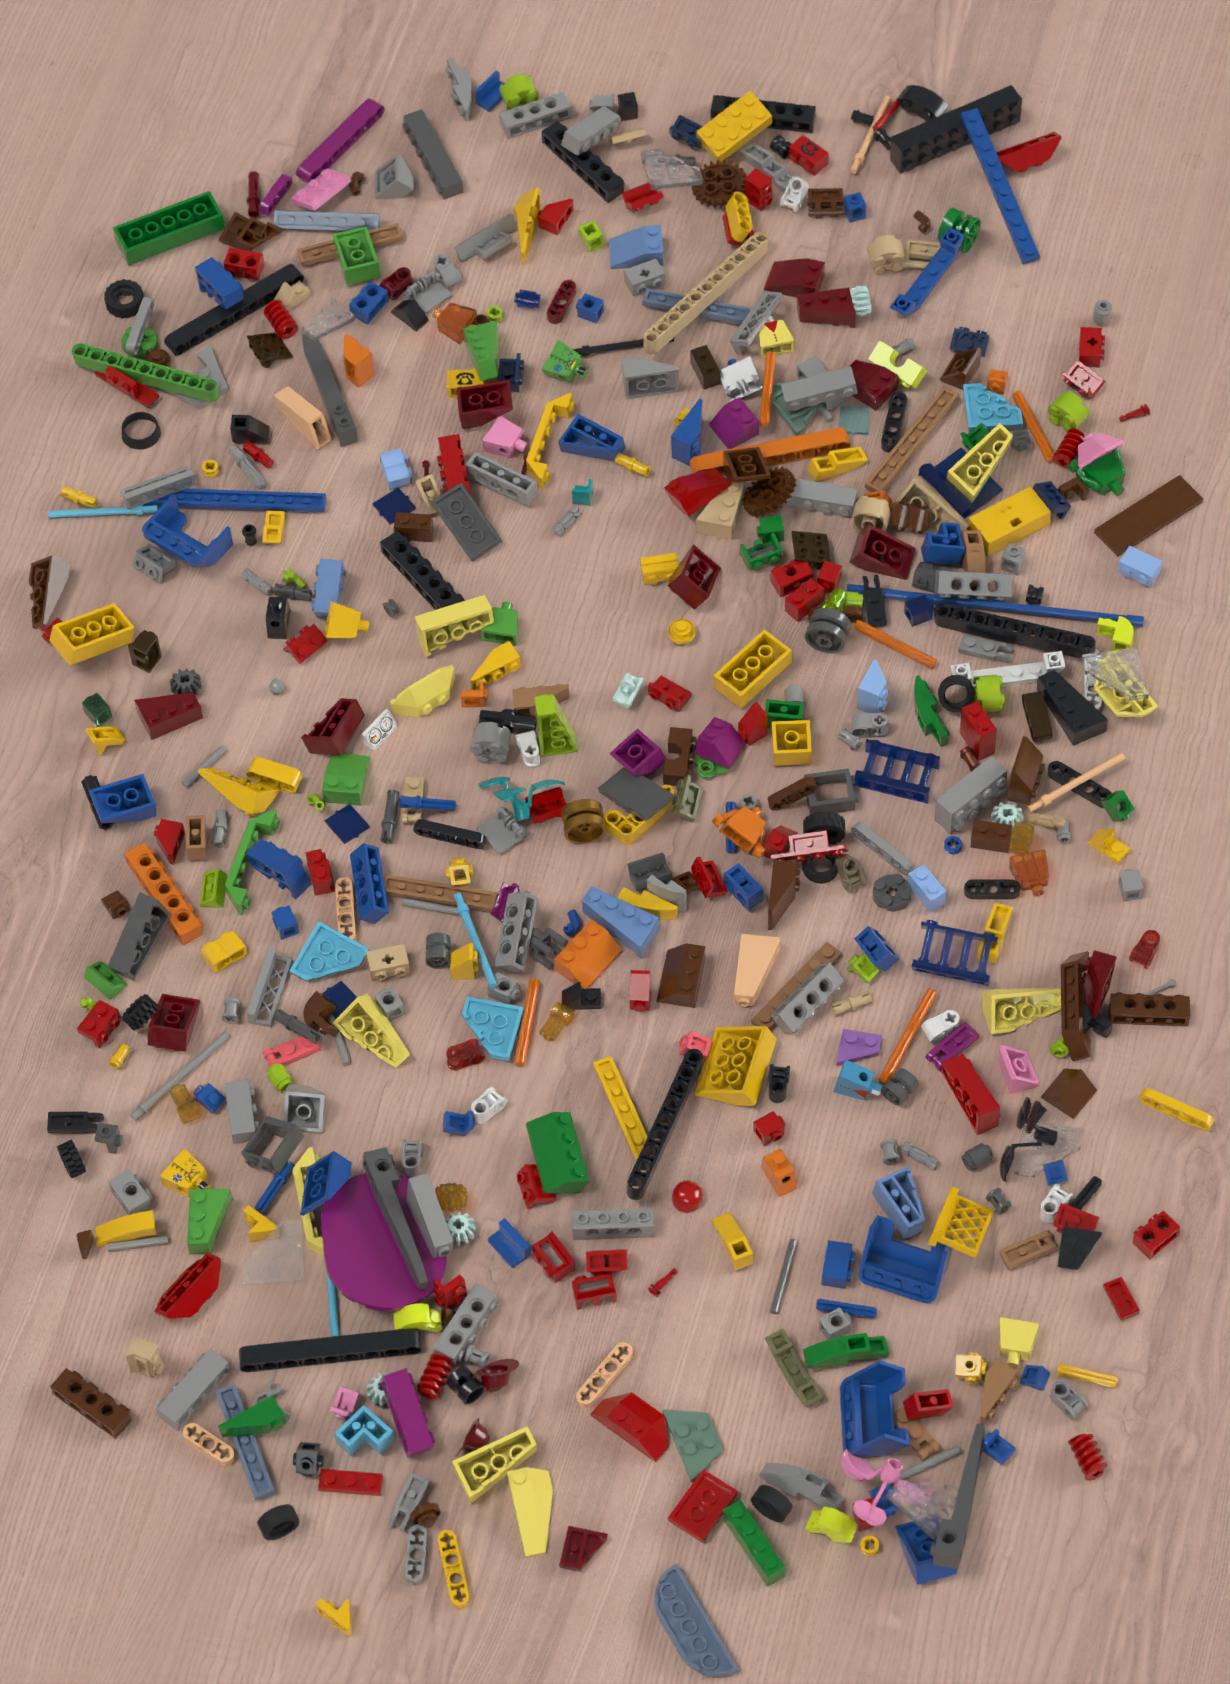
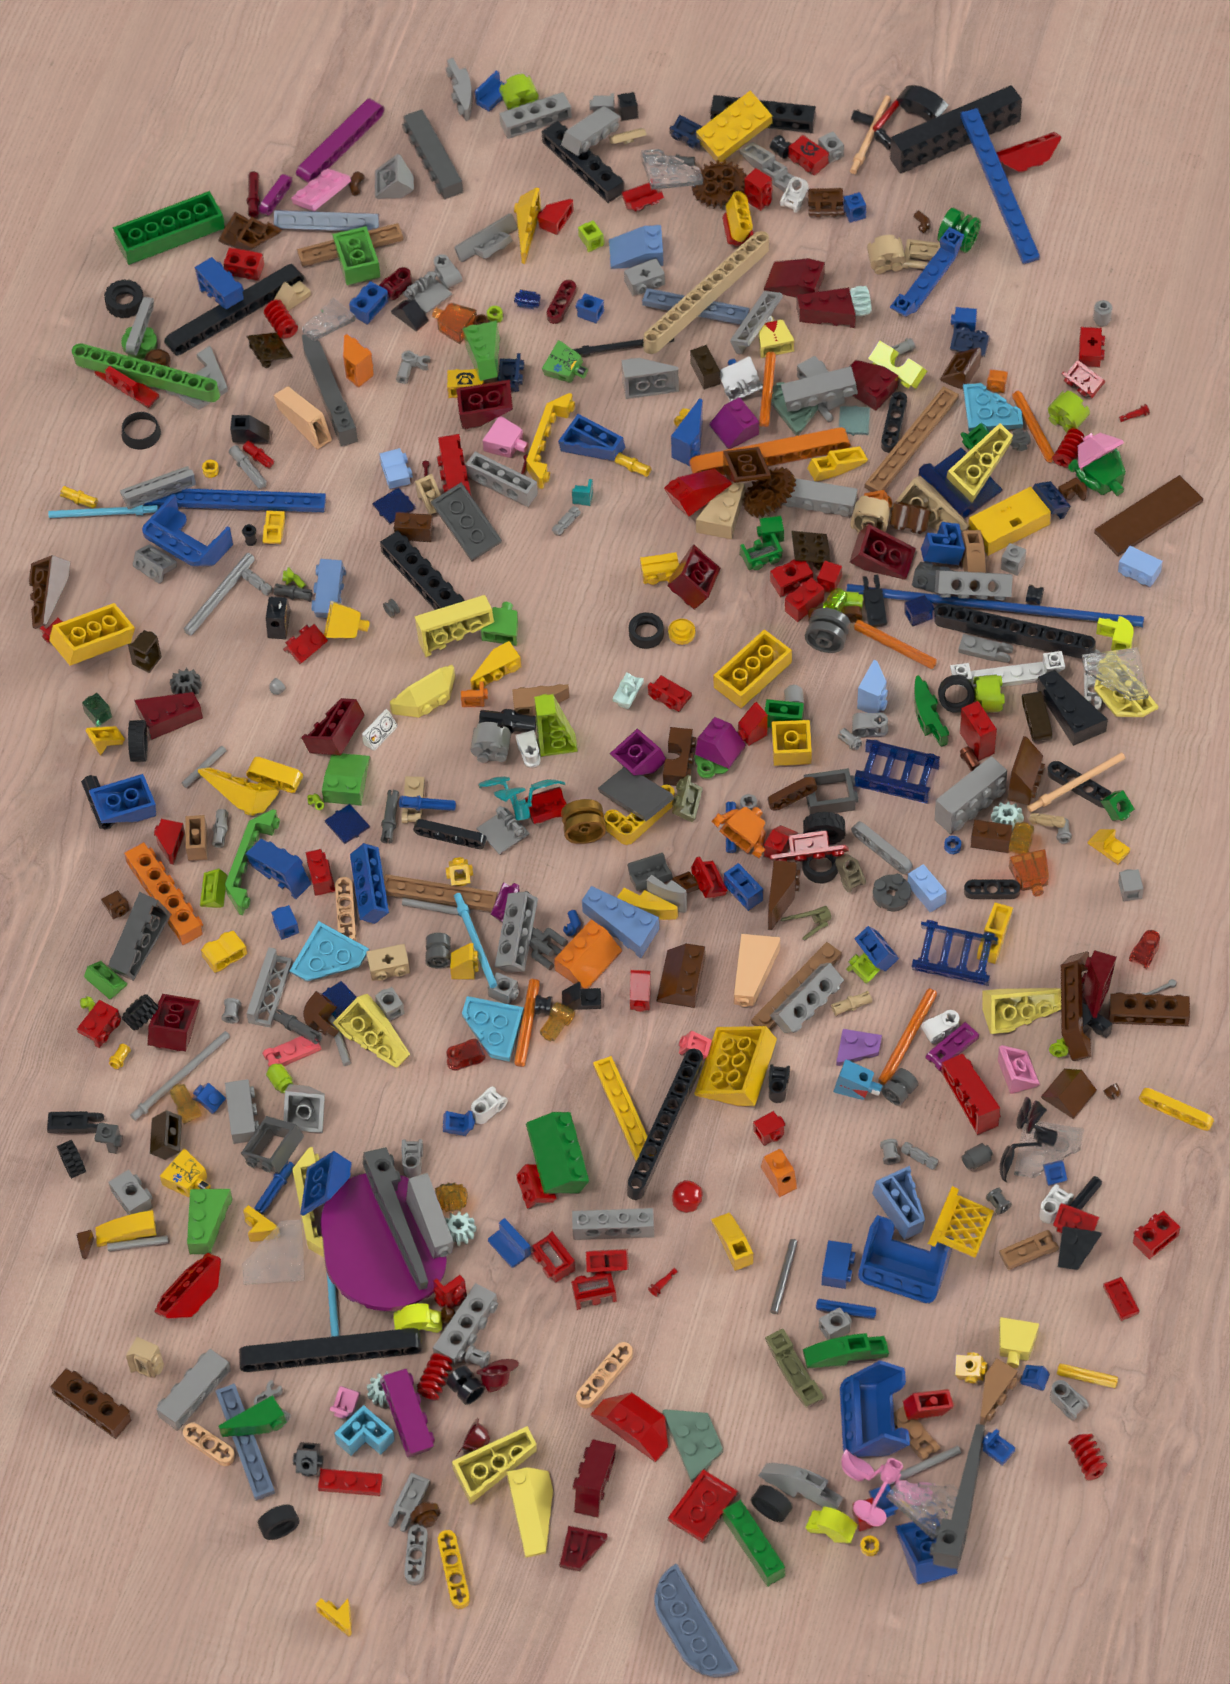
(137, 740): none -> black tyre
(165, 1135): none -> dark brown brick
(218, 594): none -> light grey axle
(408, 361): none -> light grey bar
(543, 1005): none -> black wheel
(593, 1477): none -> dark red wedge
(646, 642): none -> black tyre
(818, 915): none -> olive plant
(833, 145): none -> light grey brick
(964, 318): none -> blue brick
(1113, 1089): none -> reddish brown hinge

